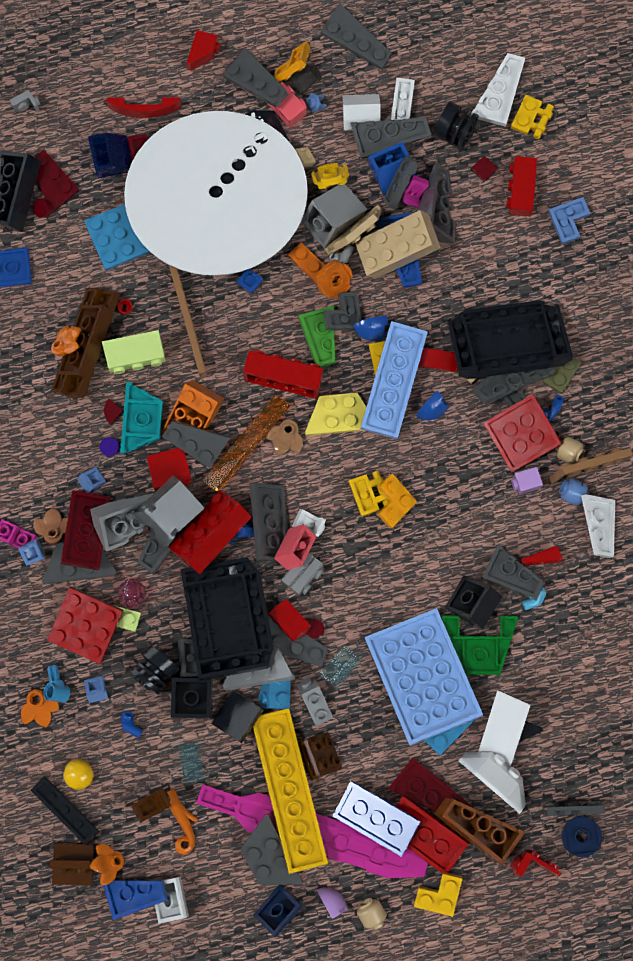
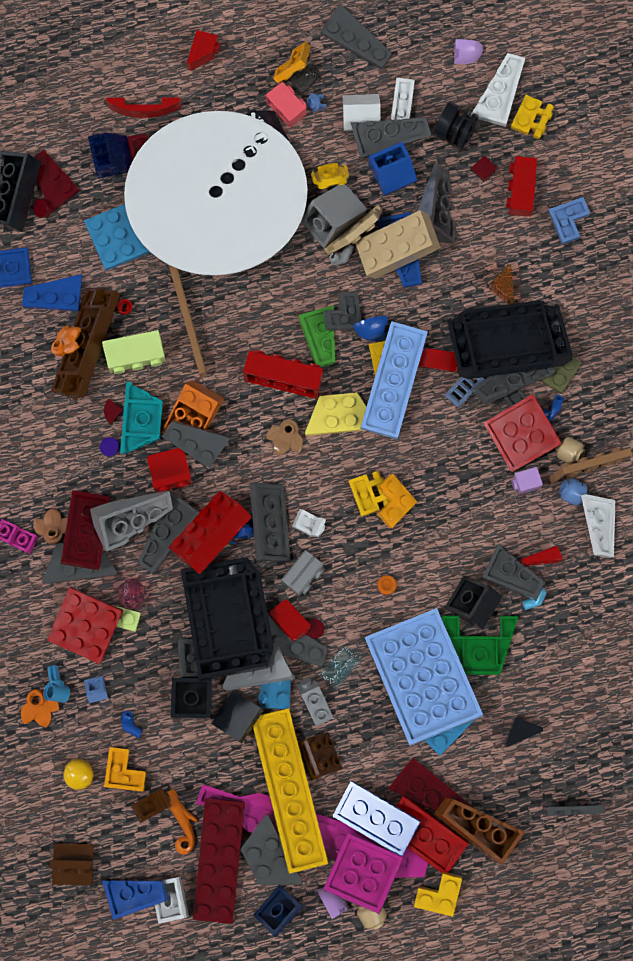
(22, 102): light grey bracket -> none
(32, 551): medium blue slope -> none
(54, 295): none -> blue wing
(65, 810): black tile -> none
(91, 480): medium blue slope -> none
(105, 863): orange plate -> none
(119, 776): none -> light orange plate
(153, 669): black wheel -> none
(168, 510): piece -> none
(191, 763): clear light blue slope -> none
(219, 860): none -> dark red plate
(246, 443): clear orange tile -> none
(249, 281): blue plate -> none
(255, 79): dark grey wing -> none
(295, 547): coral brick -> none
(305, 156): tan tile -> none
(306, 261): orange plate -> none
(326, 275): orange plate -> none
(363, 873): none -> dark pink plate
(386, 585): none -> orange tile
(400, 182): dark grey hinge -> none
(414, 191): dark pink bracket -> none
(433, 408): blue brick -> none
(454, 388): none -> sand blue slope
(467, 51): none -> lavender brick
(497, 776): white wedge -> none
(503, 285): none -> clear orange slope
(504, 726): white sticker -> none
(522, 862): red bracket -> none
(588, 827): dark blue plate -> none

